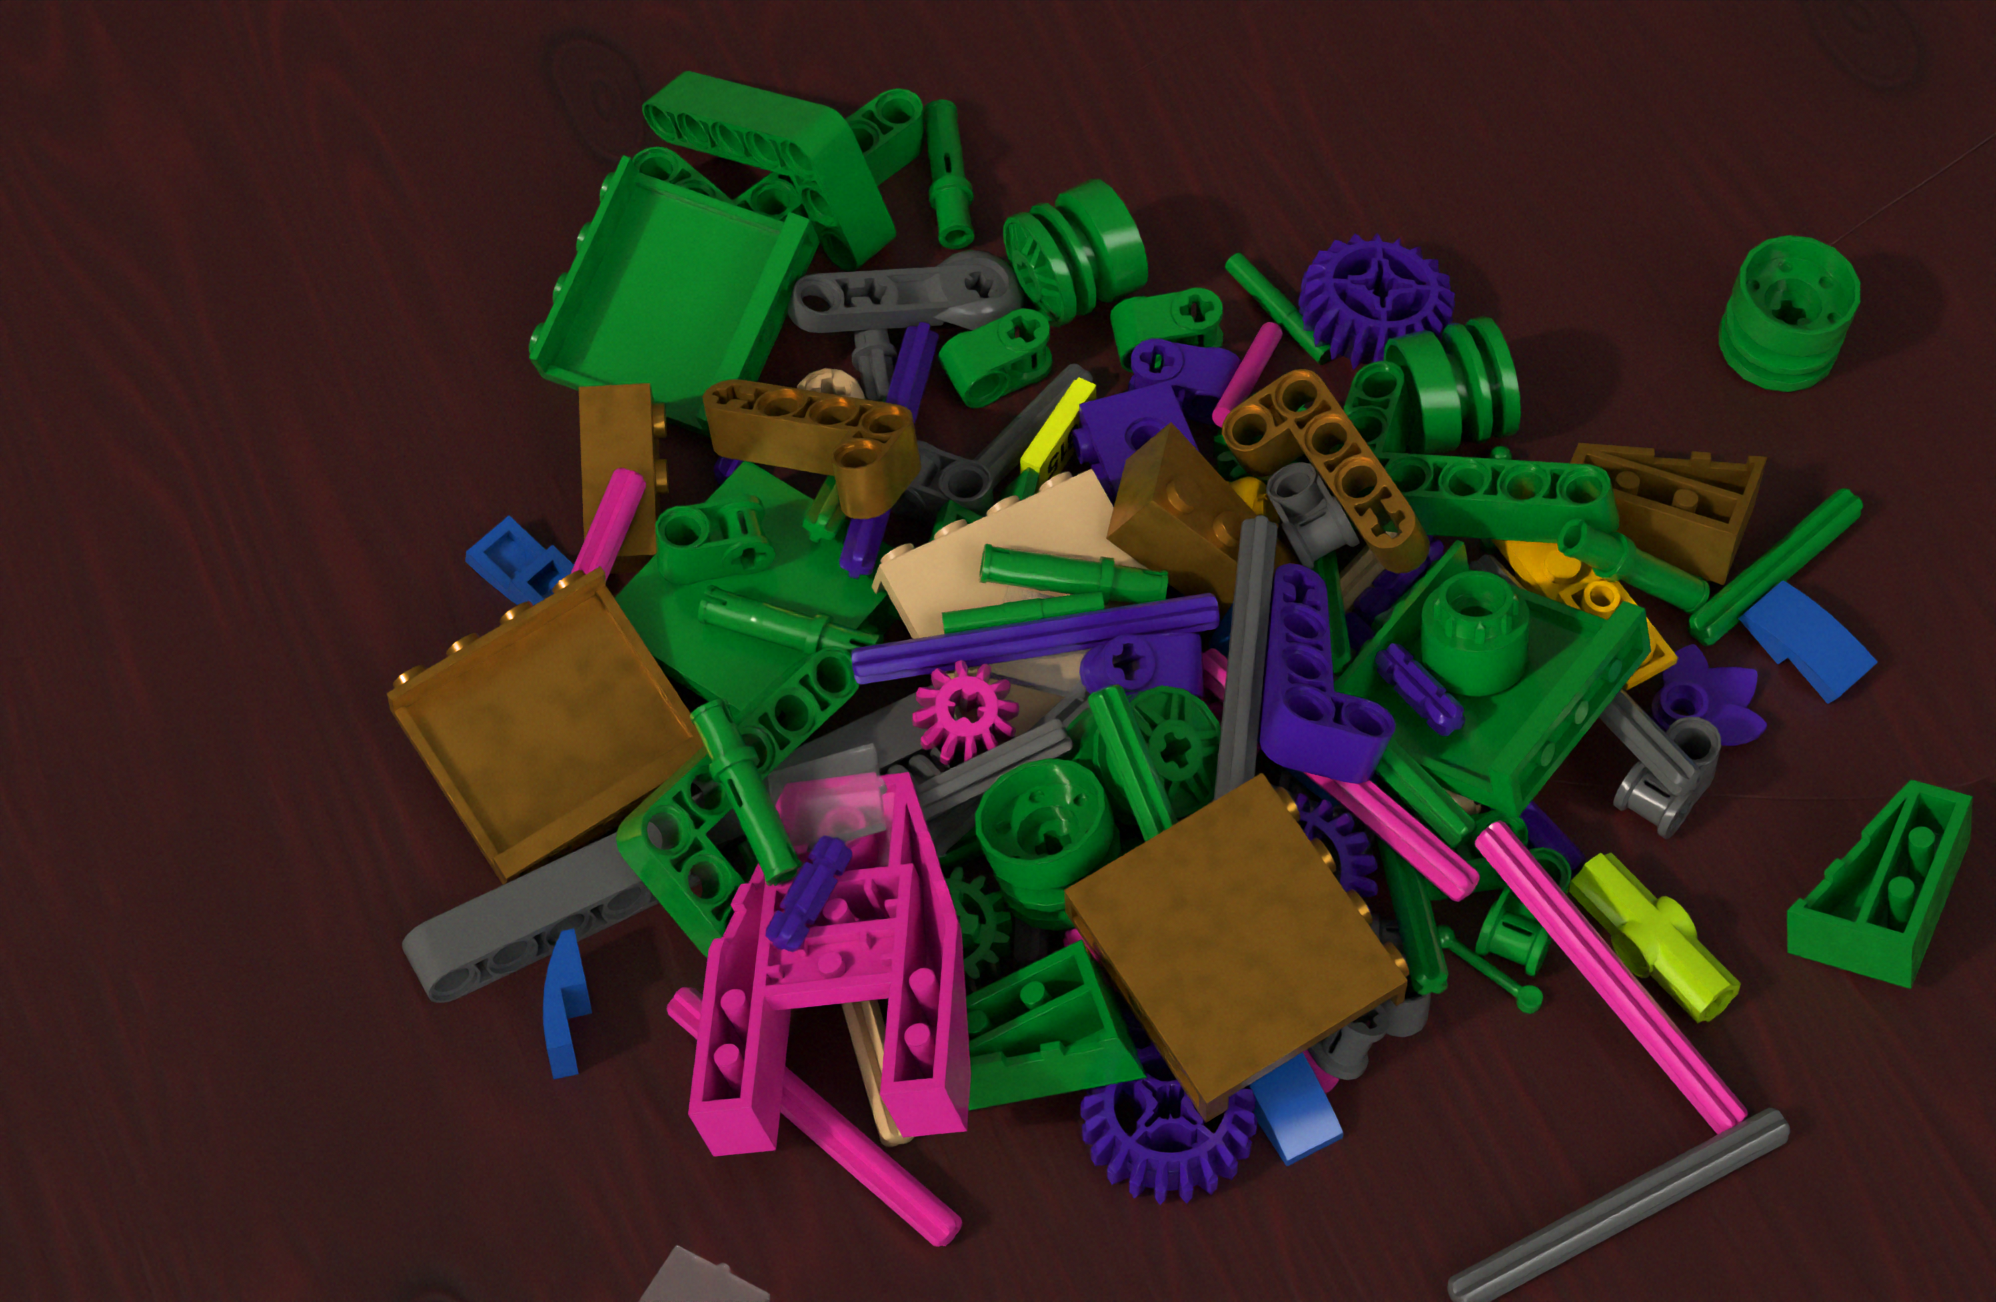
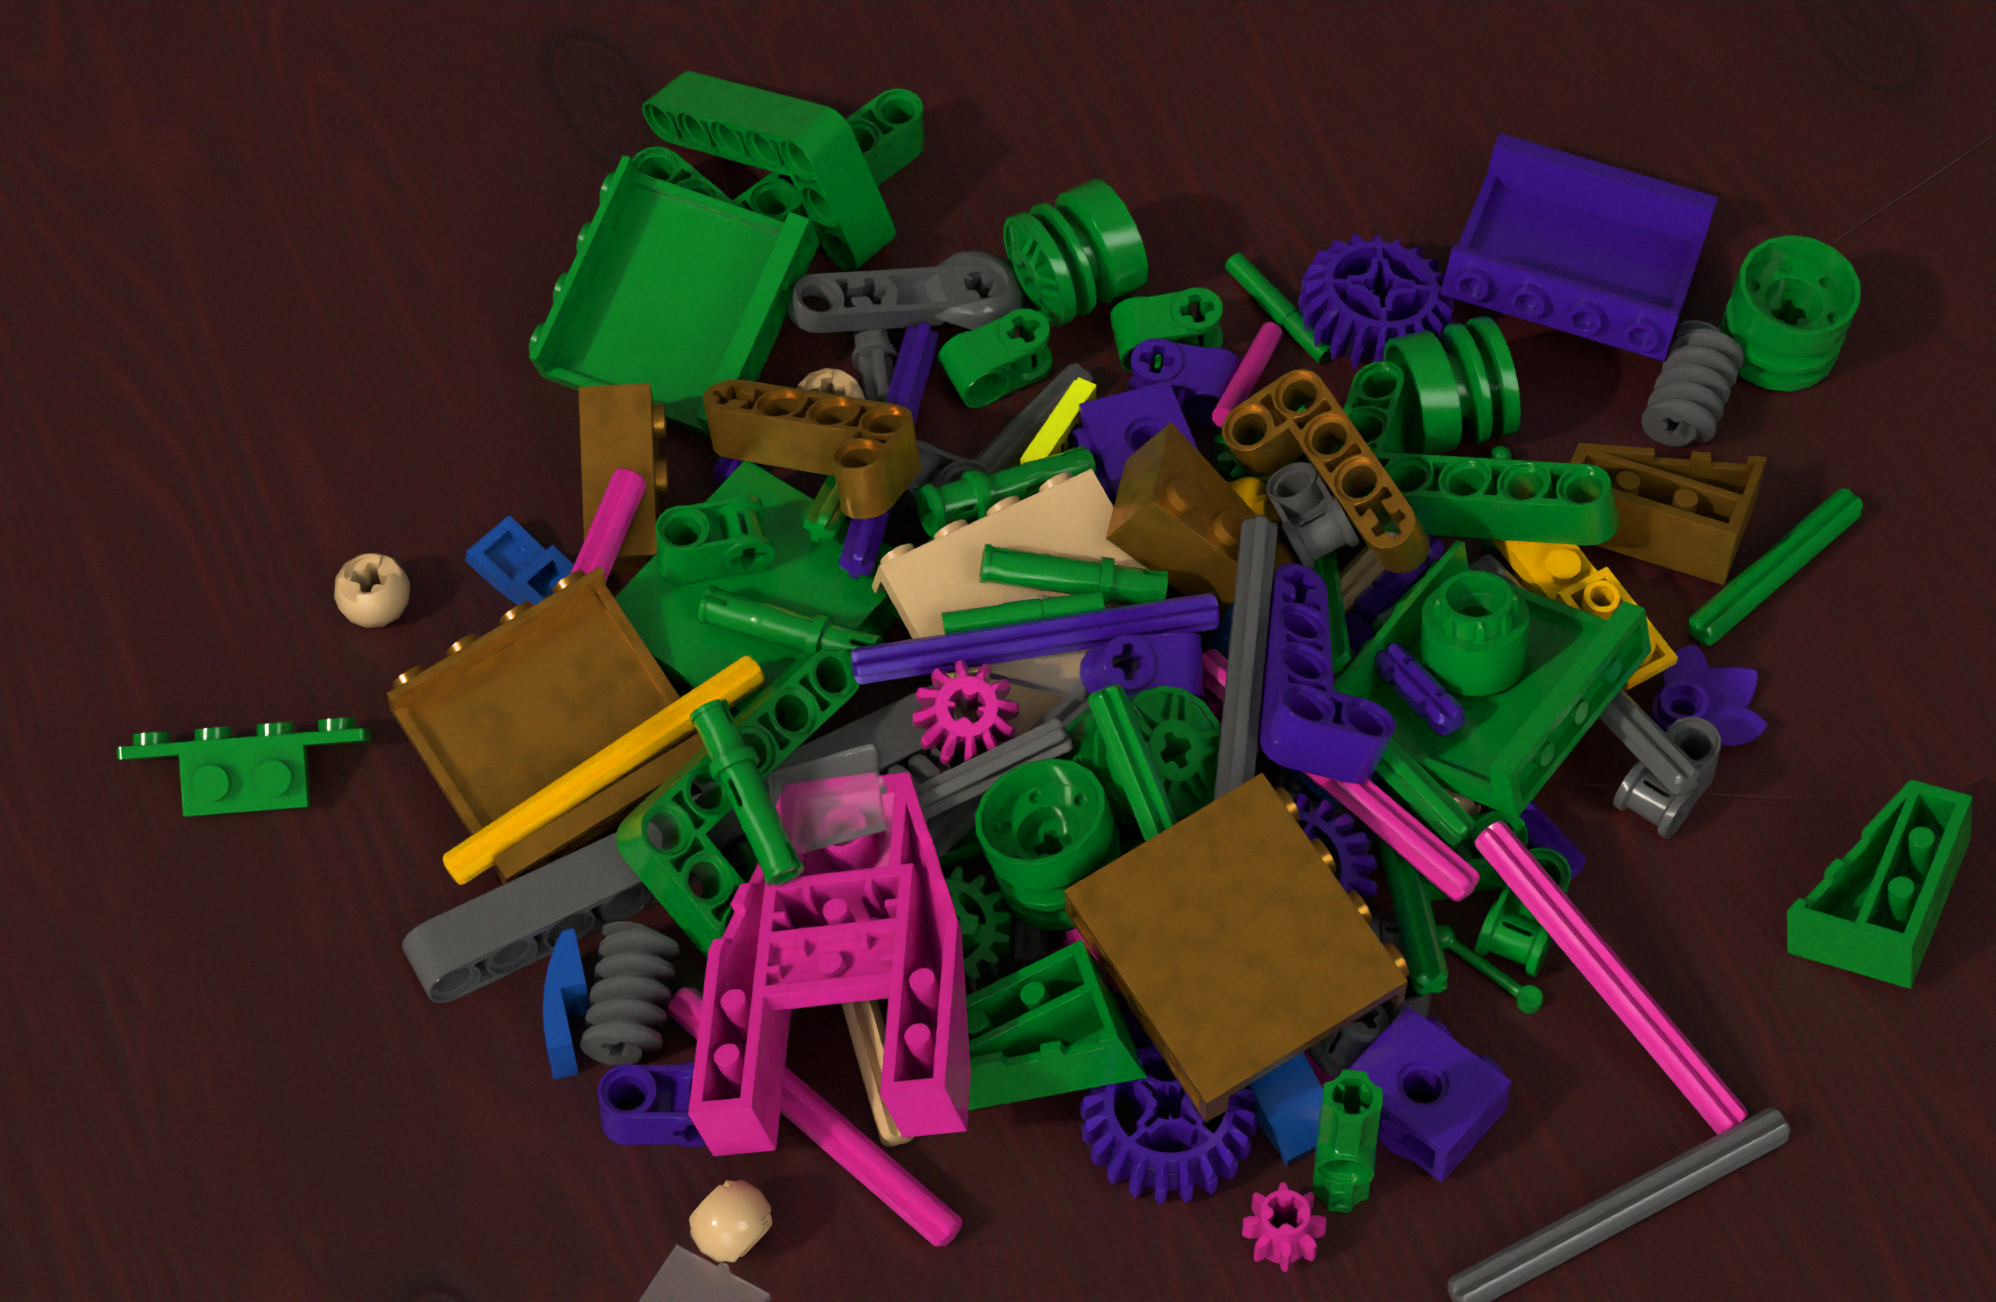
(244, 772): none -> green bracket
(372, 590): none -> tan piece
(601, 770): none -> yellow axle
(629, 994): none -> dark grey piece
(664, 1107): none -> dark purple piece
(730, 1221): none -> tan piece
(808, 893): dark purple axle -> none
(950, 190): green pin -> none
(978, 491): none -> green pin
(1284, 1210): none -> dark pink gear
(1347, 1140): none -> green piece
(1466, 1089): none -> dark purple brick
(1580, 247): none -> dark purple panel
(1617, 558): green pin -> none
(1654, 937): lime piece -> none
(1692, 386): none -> dark grey piece
(1812, 639): blue slope -> none

